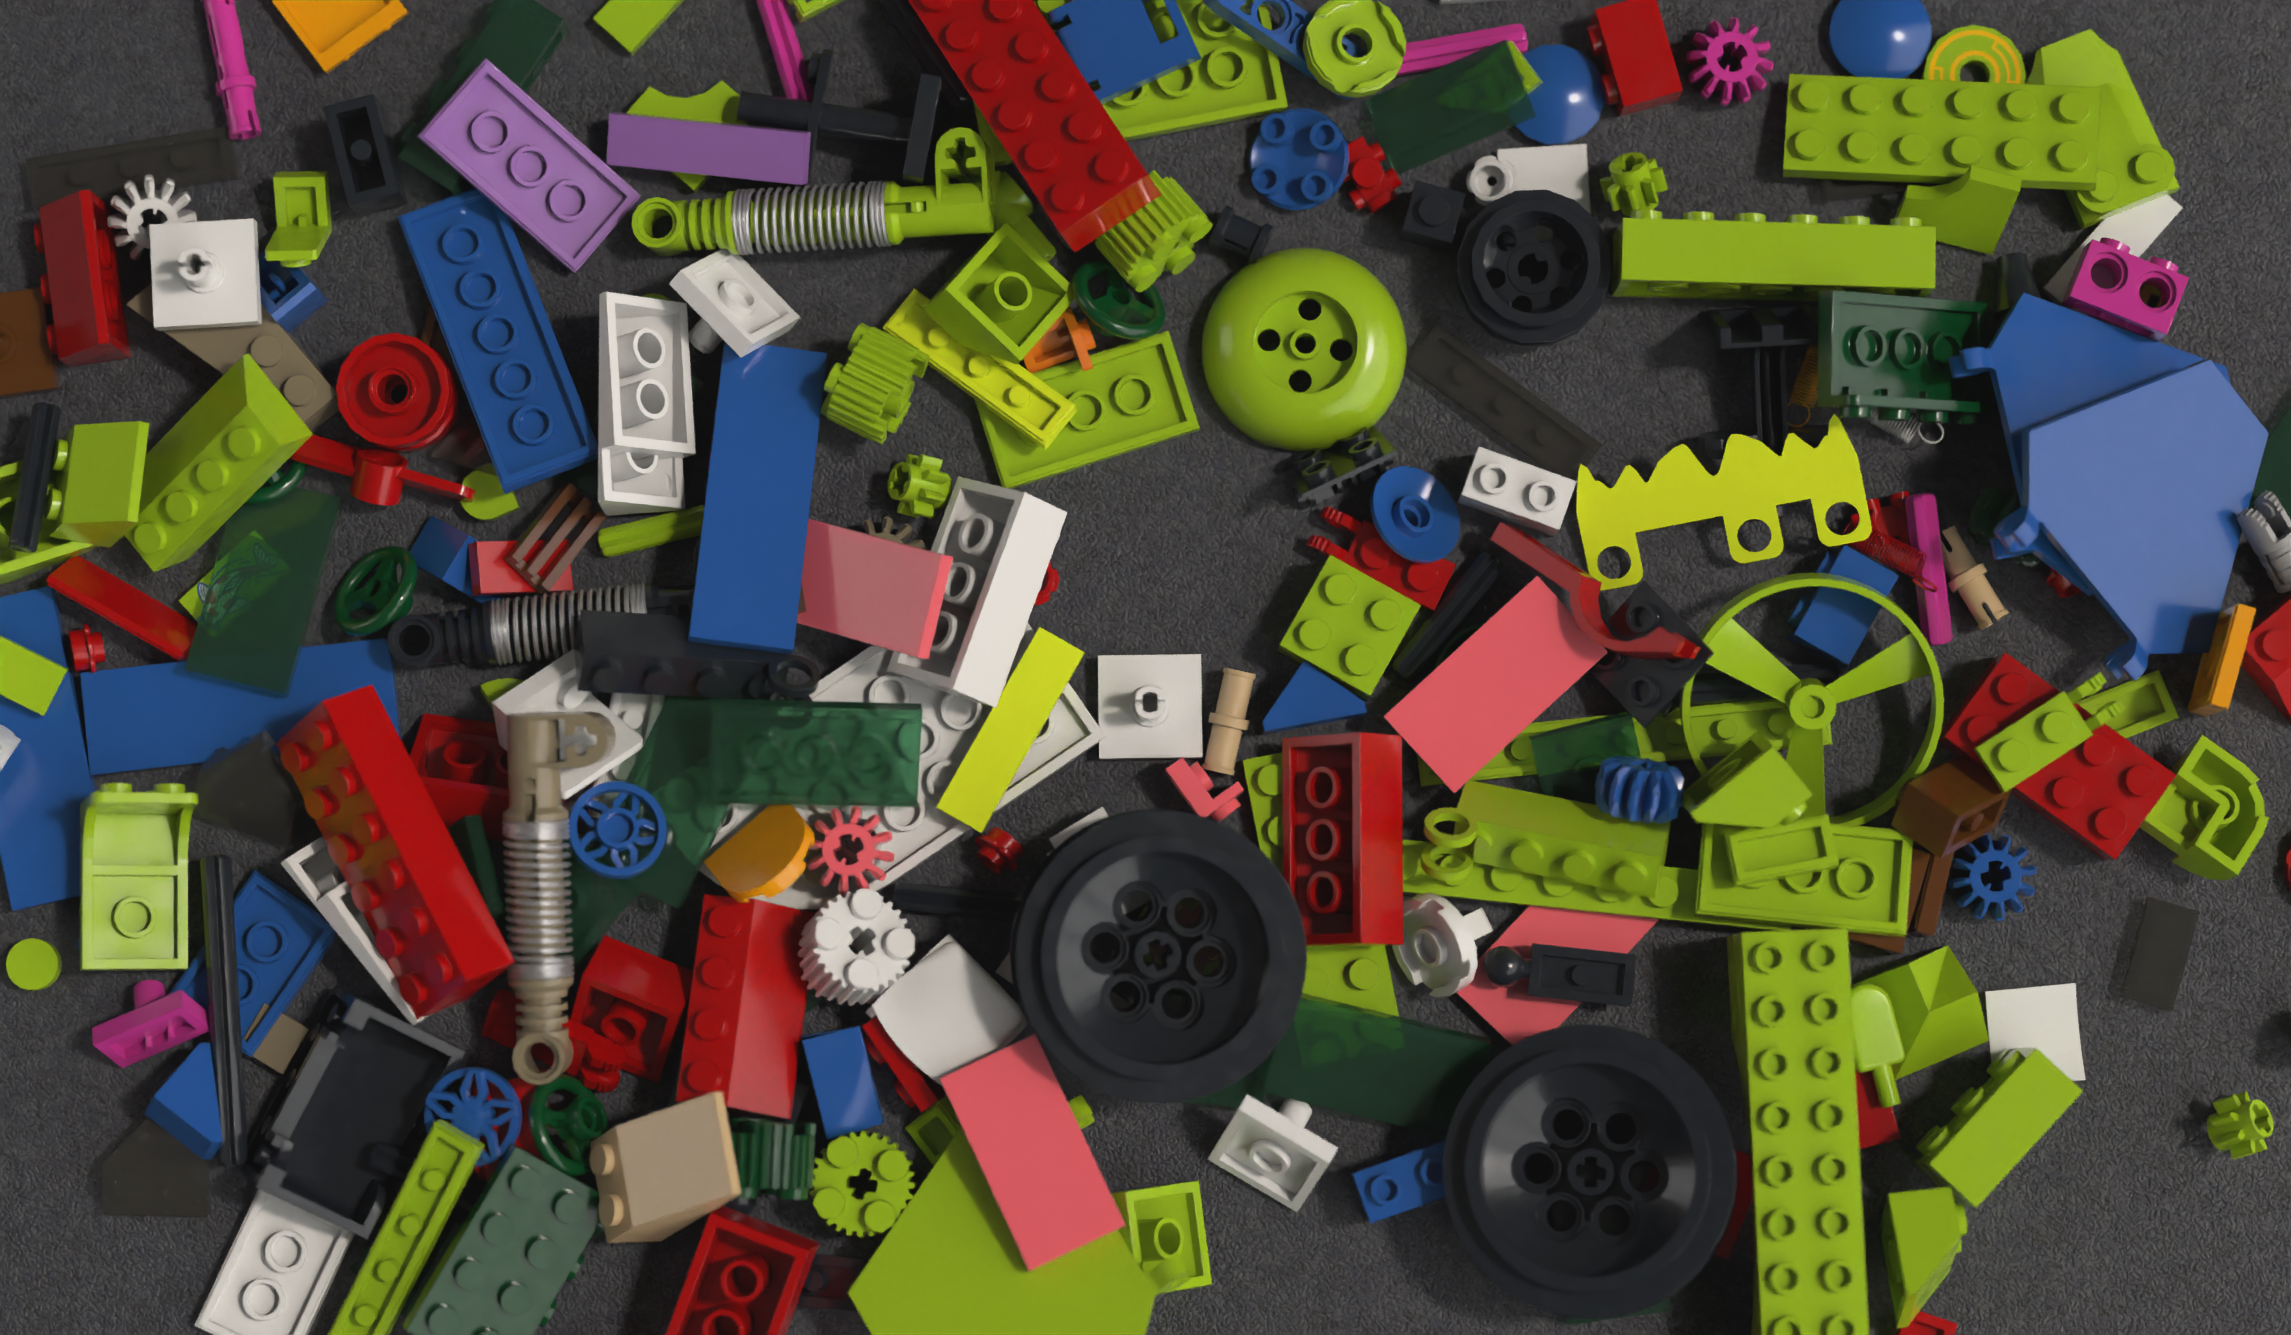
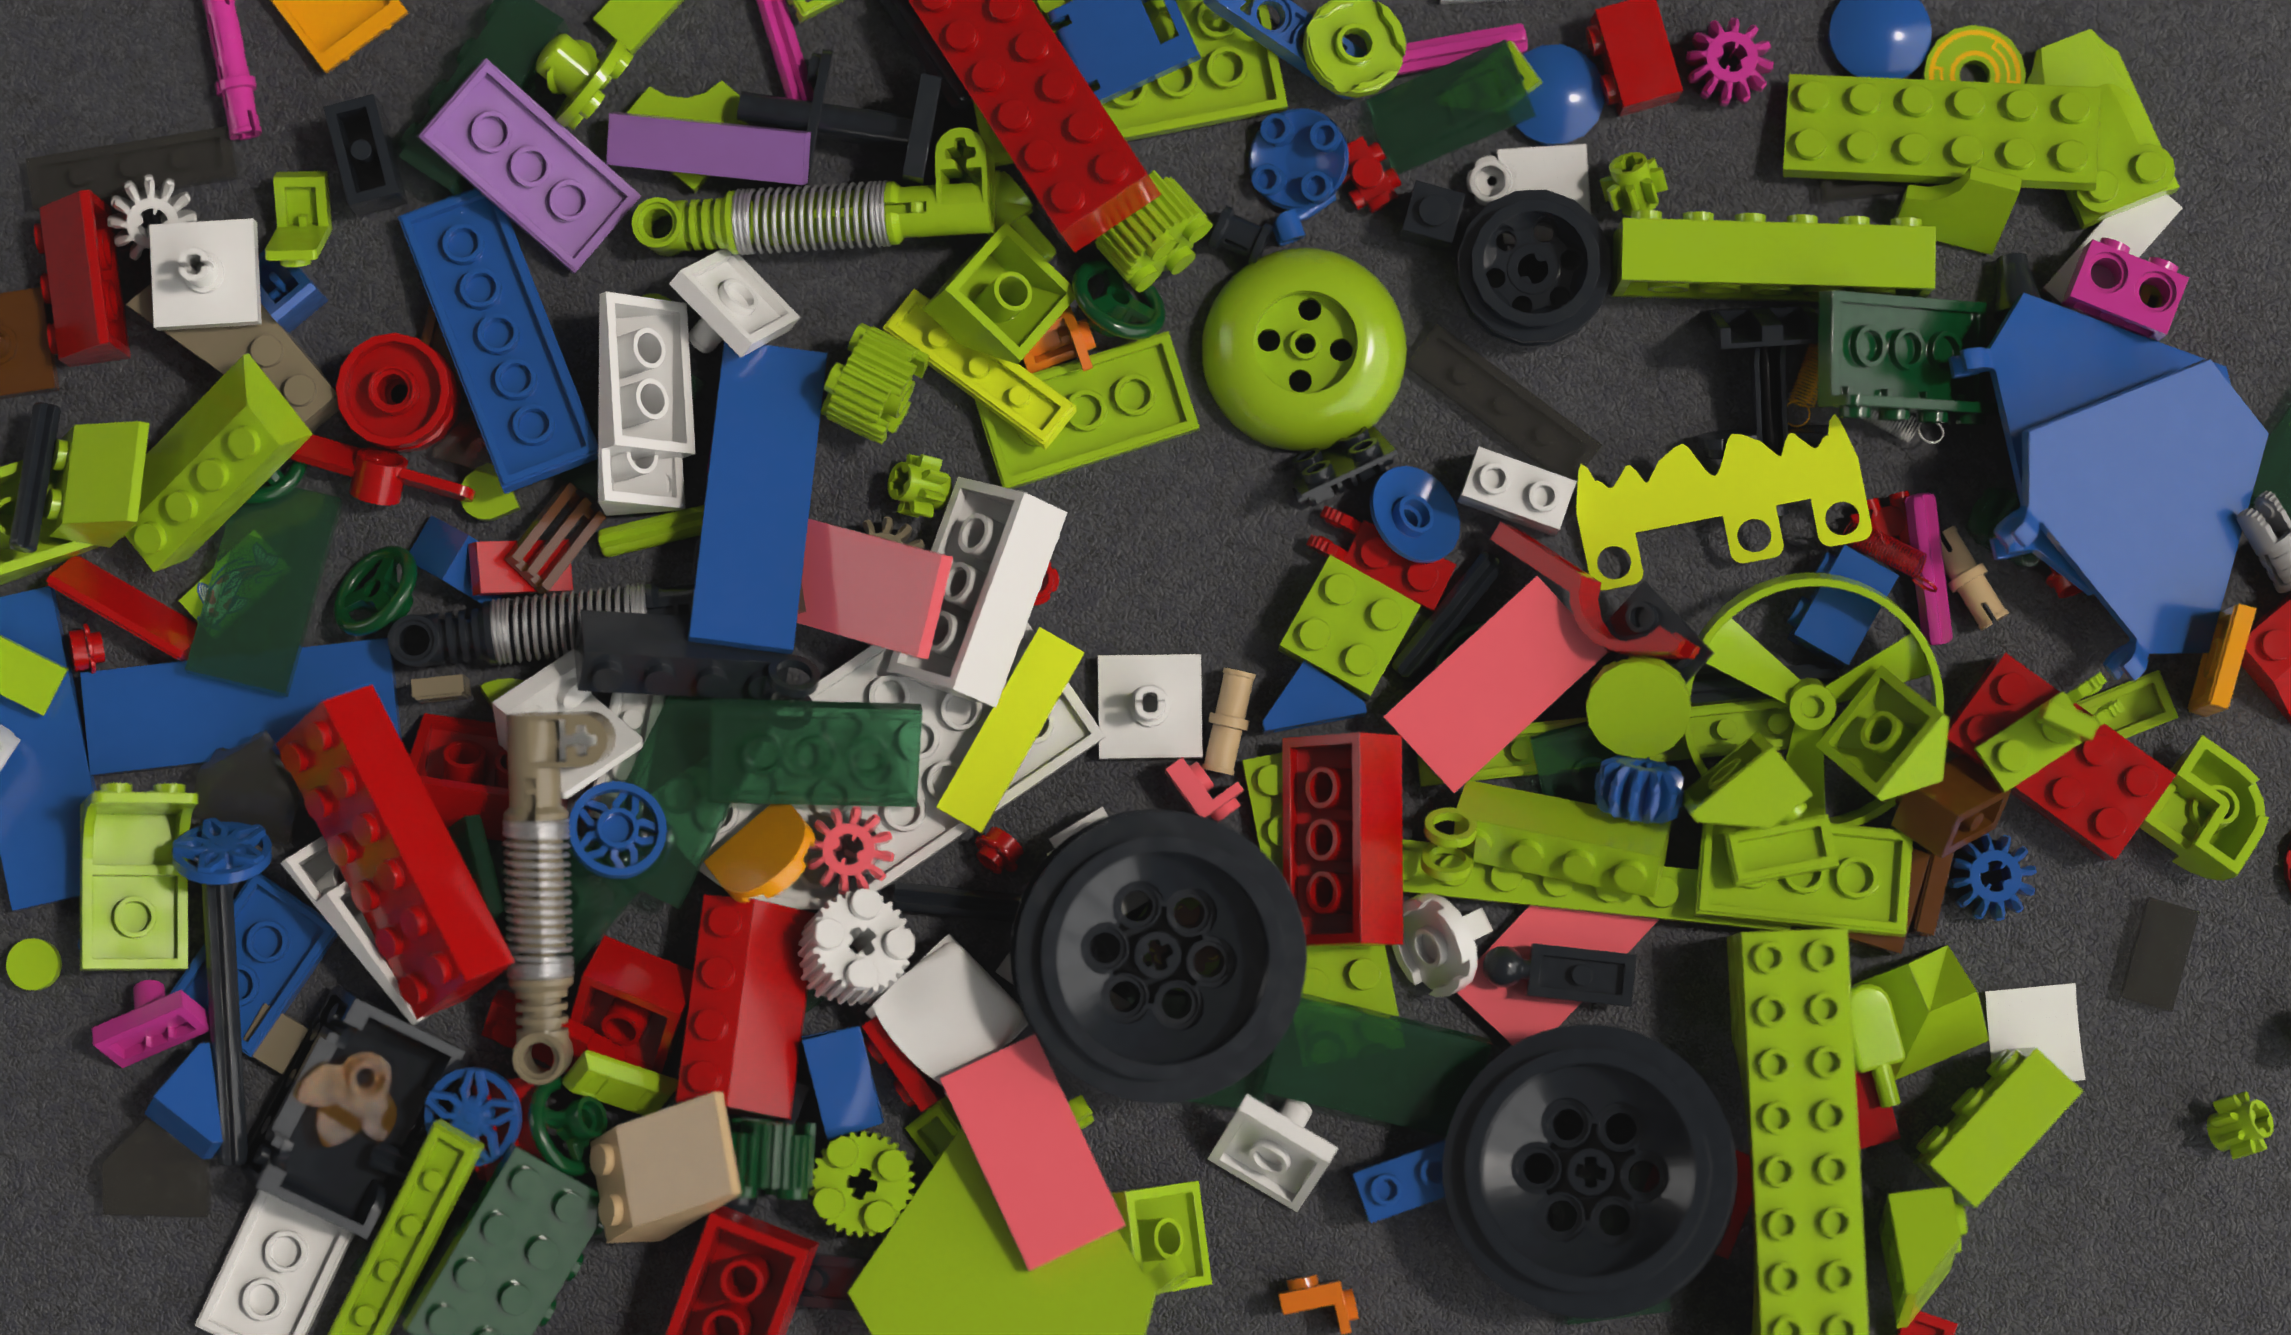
(220, 852): none -> blue wheel
(344, 1104): none -> clear orange plate
(441, 688): none -> dark tan tile
(578, 73): none -> lime plate
(619, 1083): none -> lime tile
(1289, 226): none -> blue hand
(1307, 1293): none -> orange bracket
(1638, 706): none -> lime tile
(1888, 738): none -> lime slope
(2067, 720): none -> lime tile

